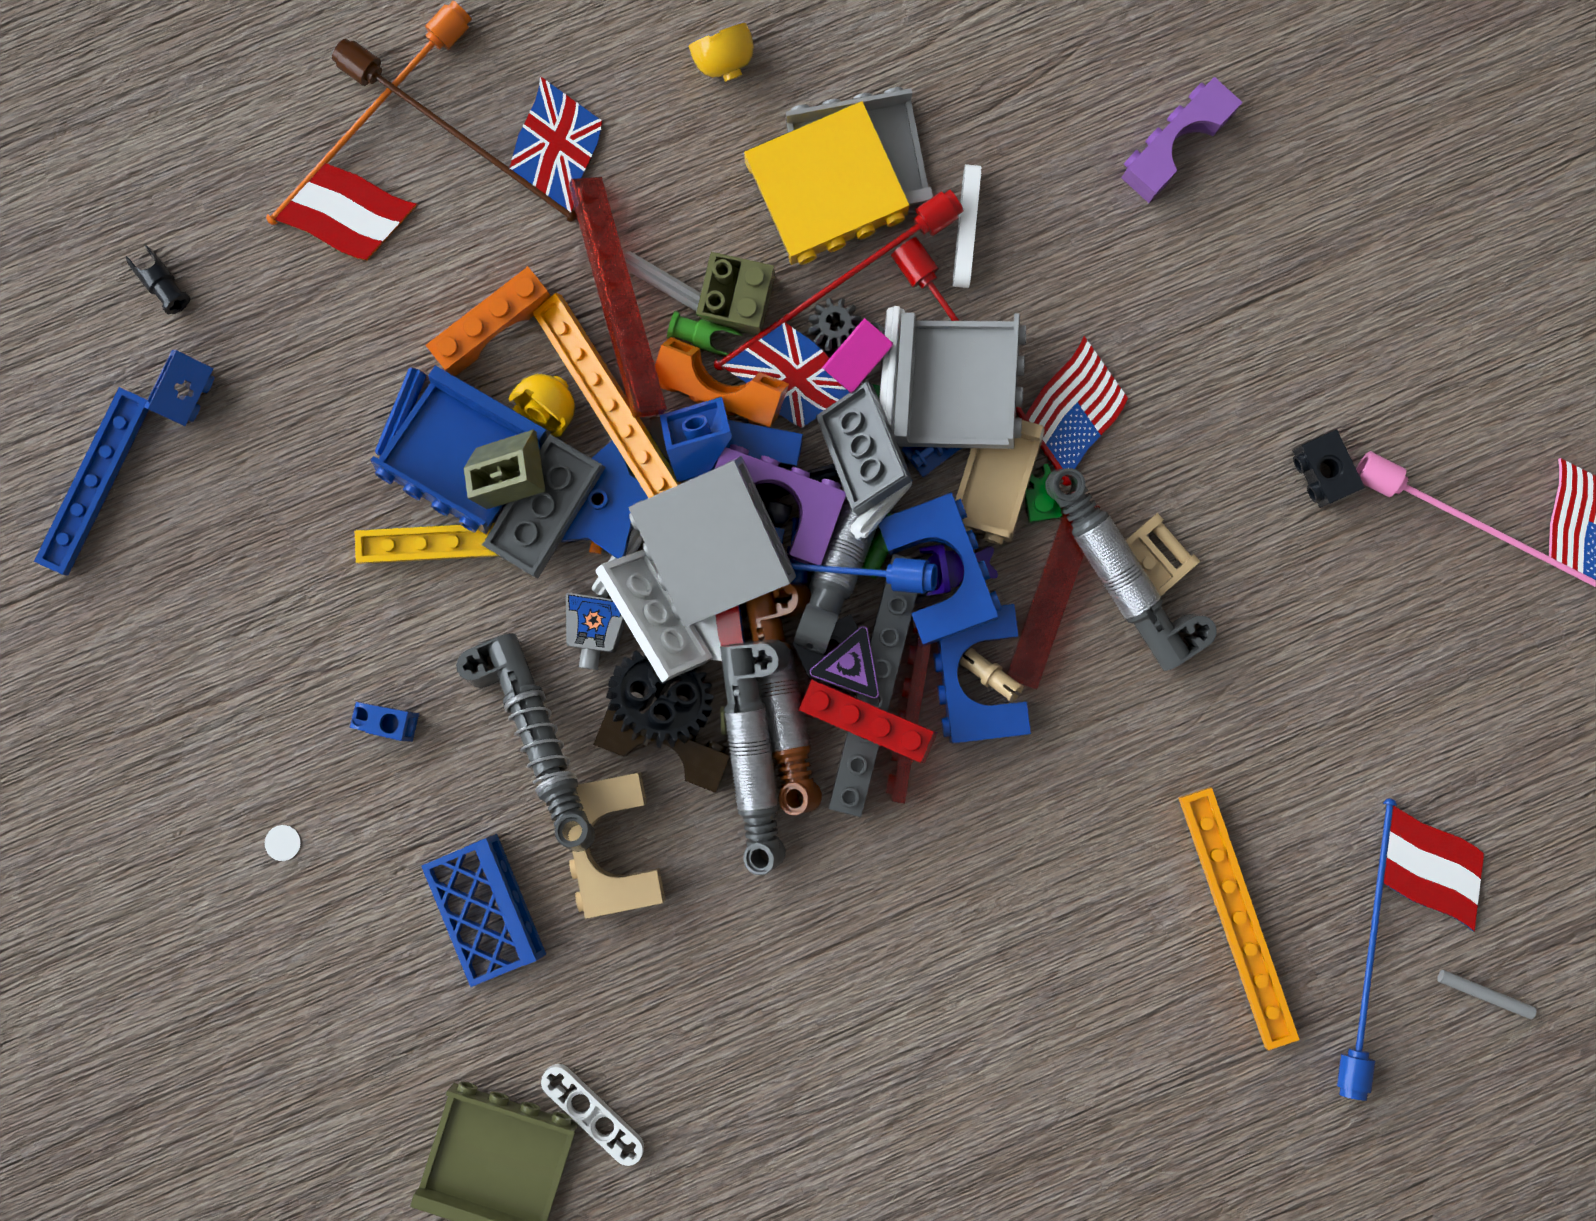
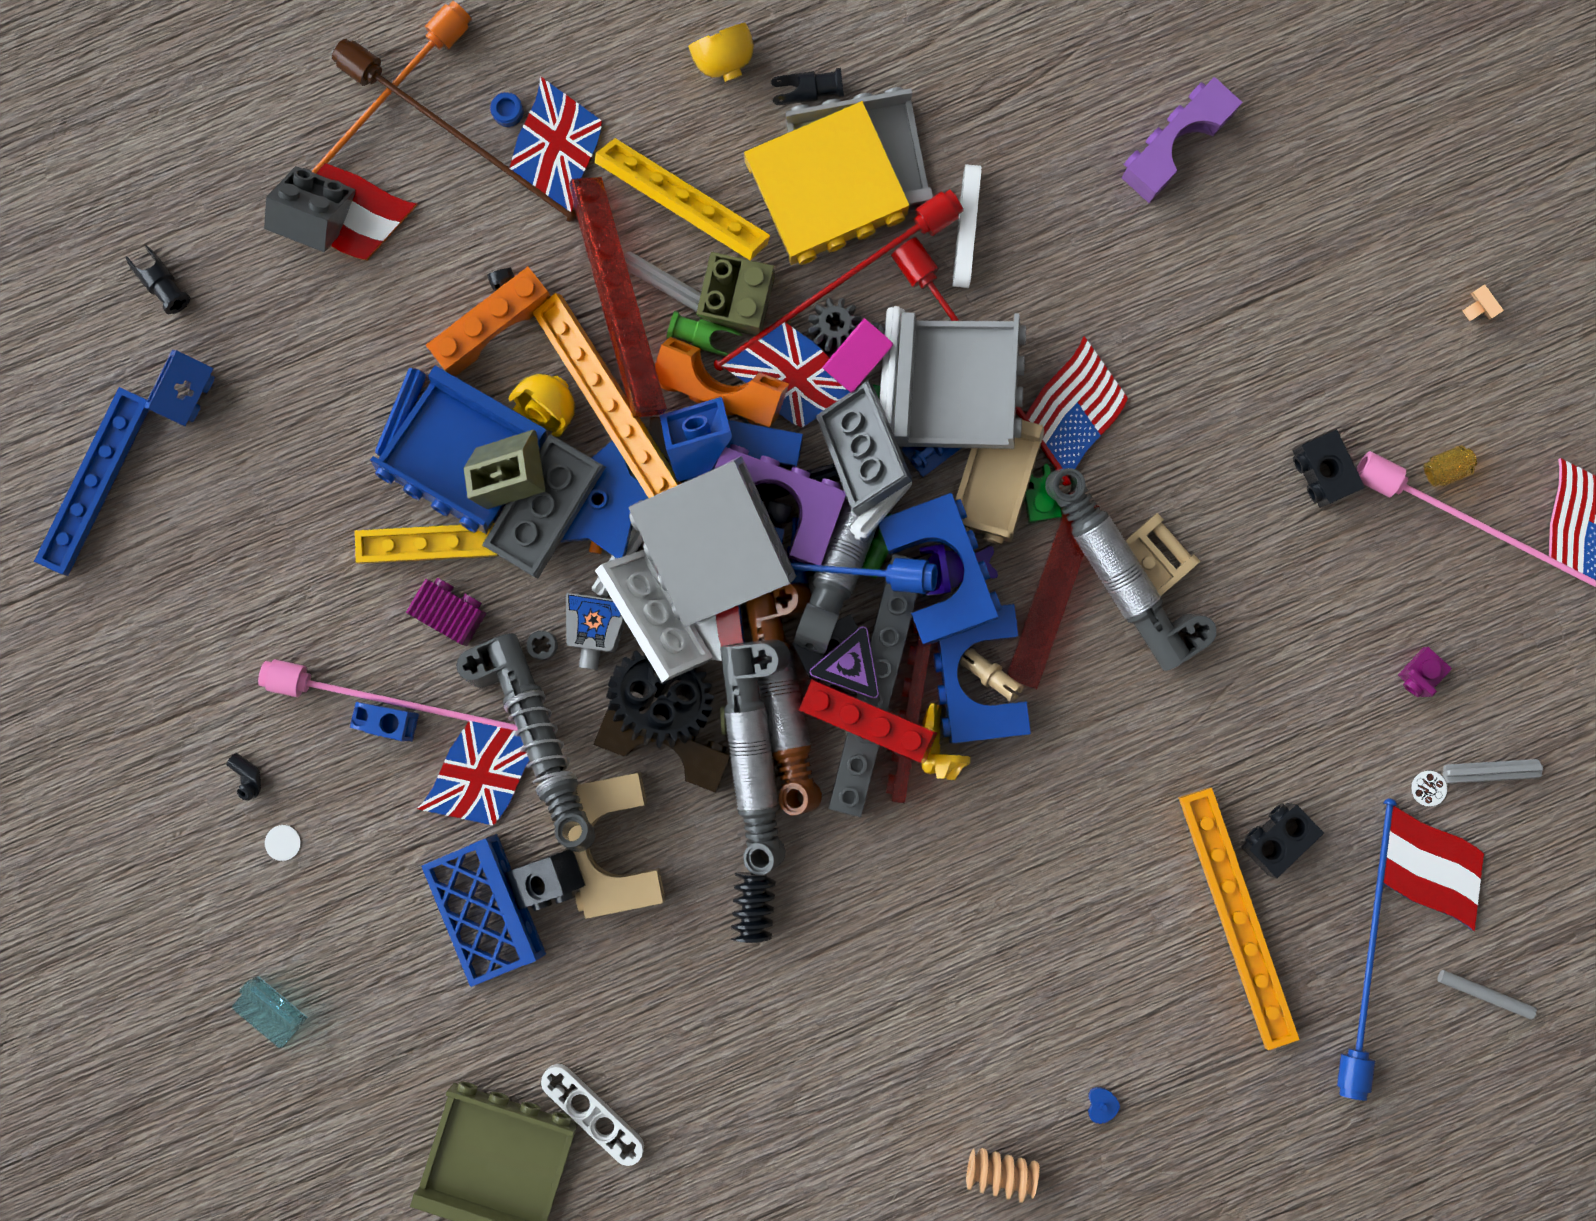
(249, 776): none -> black arm
(268, 1011): none -> clear light blue panel
(308, 208): none -> dark grey slope
(447, 612): none -> magenta brick
(478, 769): none -> flag
(500, 277): none -> black hinge
(506, 109): none -> blue tile
(543, 655): none -> dark grey bush
(546, 879): none -> black brick
(682, 199): none -> yellow plate
(753, 908): none -> black piece
(809, 86): none -> black piece
(943, 765): none -> yellow hair
(1002, 1174): none -> light nougat piece
(1103, 1105): none -> blue piece
(1286, 847): none -> black brick
(1424, 673): none -> magenta bracket
(1429, 788): none -> white sticker
(1450, 466): none -> clear yellow brick
(1484, 303): none -> light nougat tile
(1492, 771): none -> light grey axle

